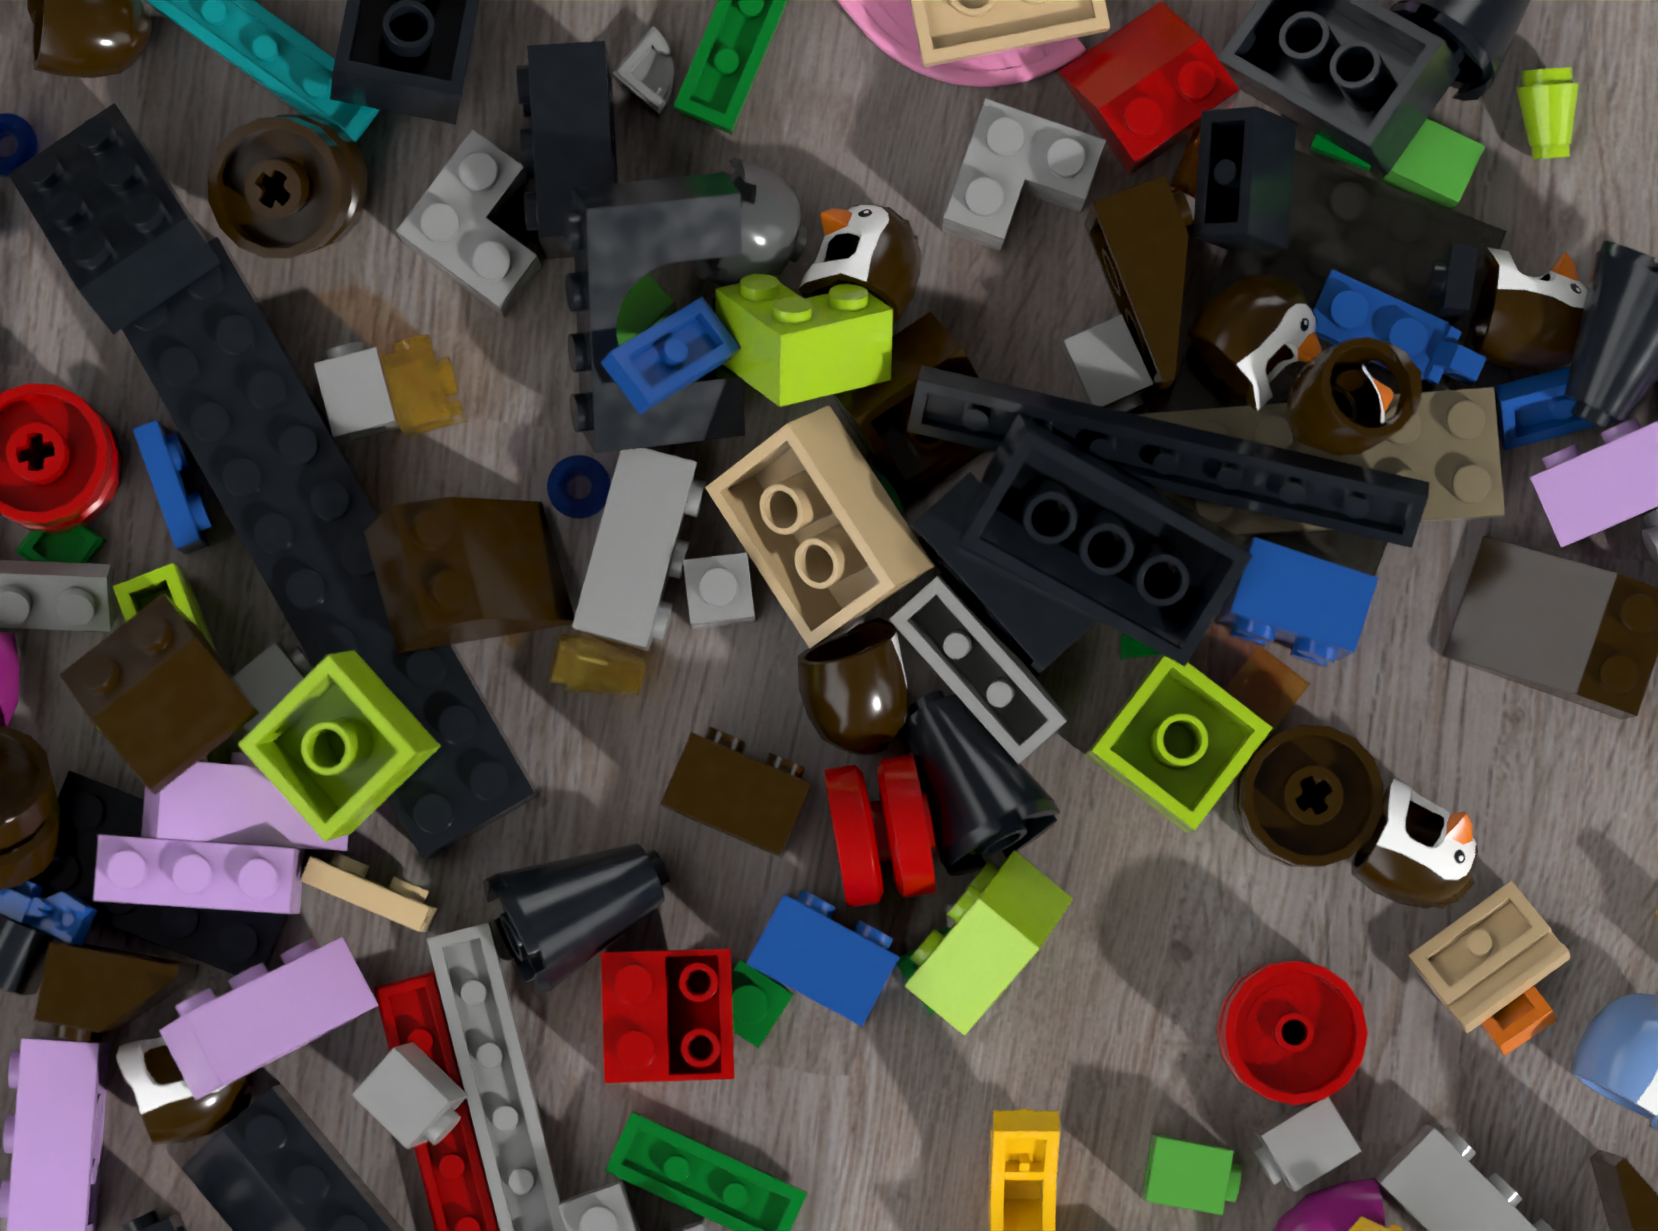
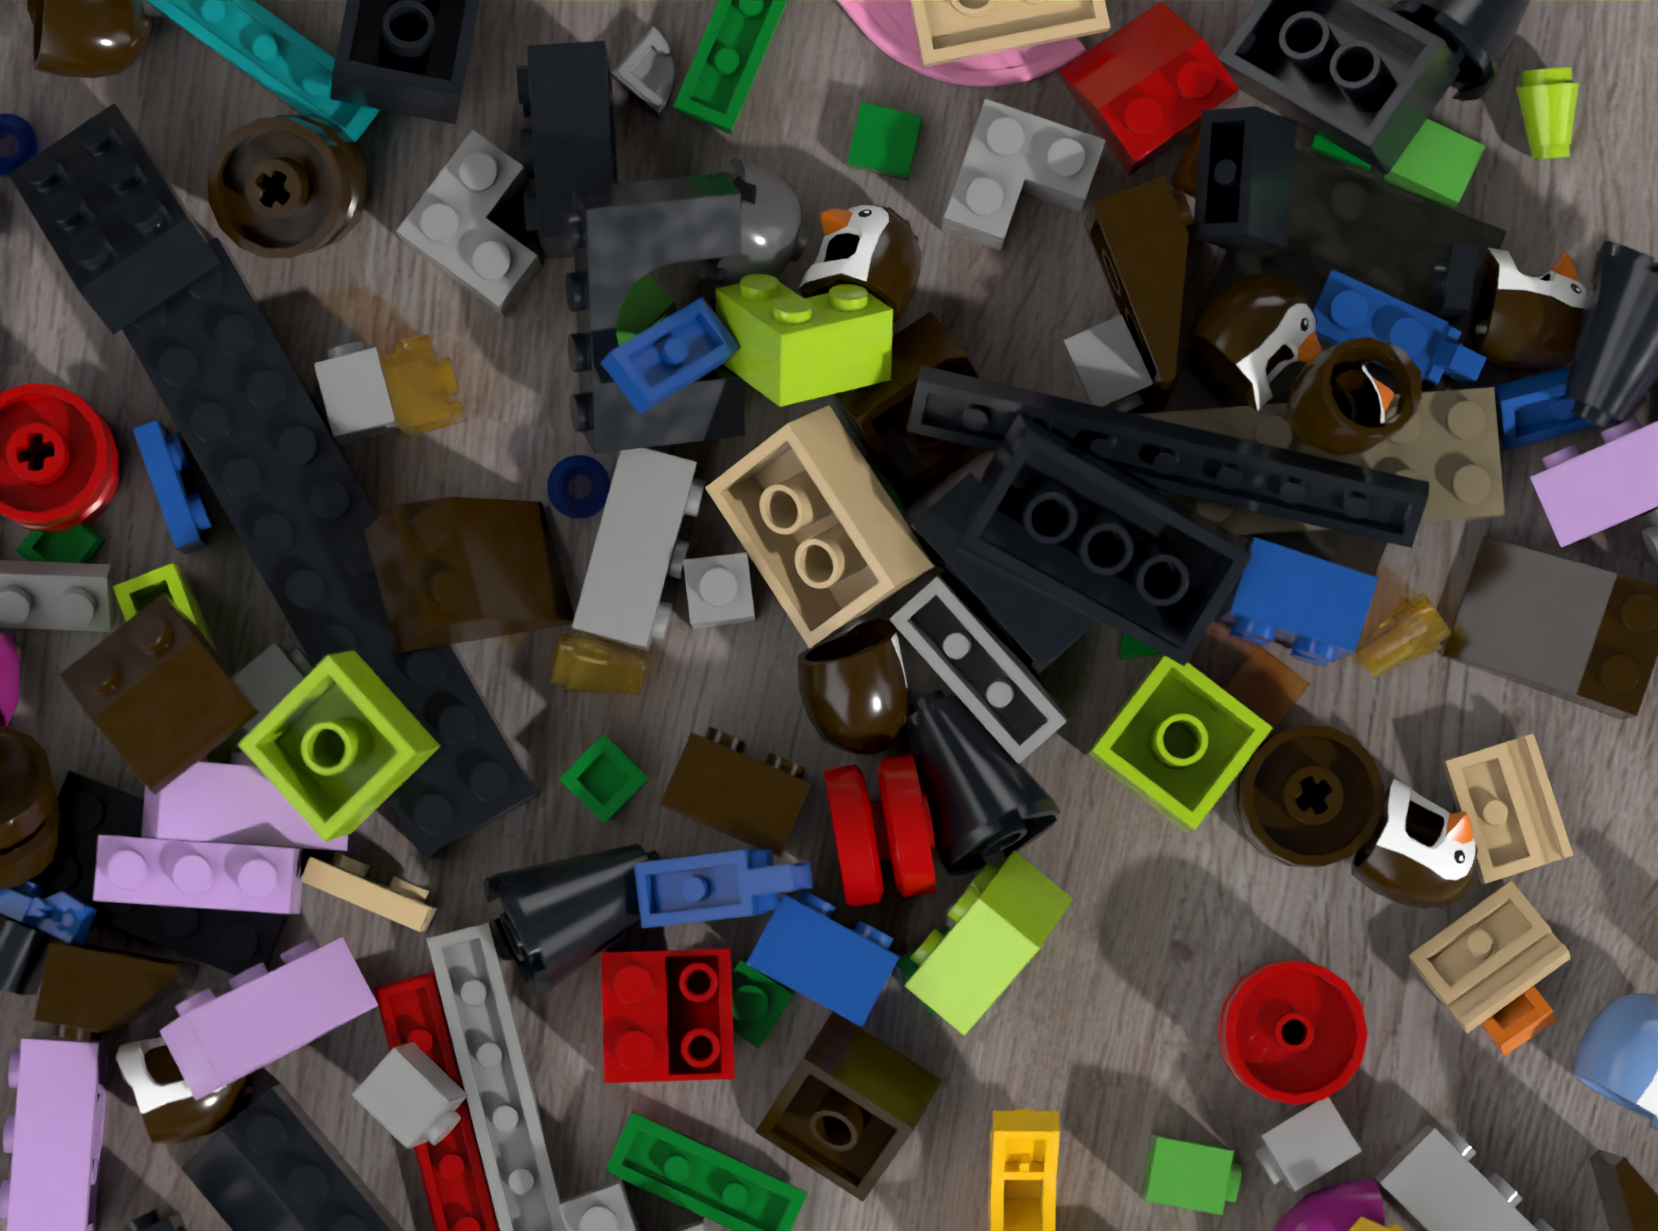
(604, 779): none -> green plate
(714, 886): none -> blue hinge
(848, 1106): none -> dark brown slope
(884, 141): none -> green tile
(1403, 636): none -> clear yellow cone
(1509, 808): none -> tan plate

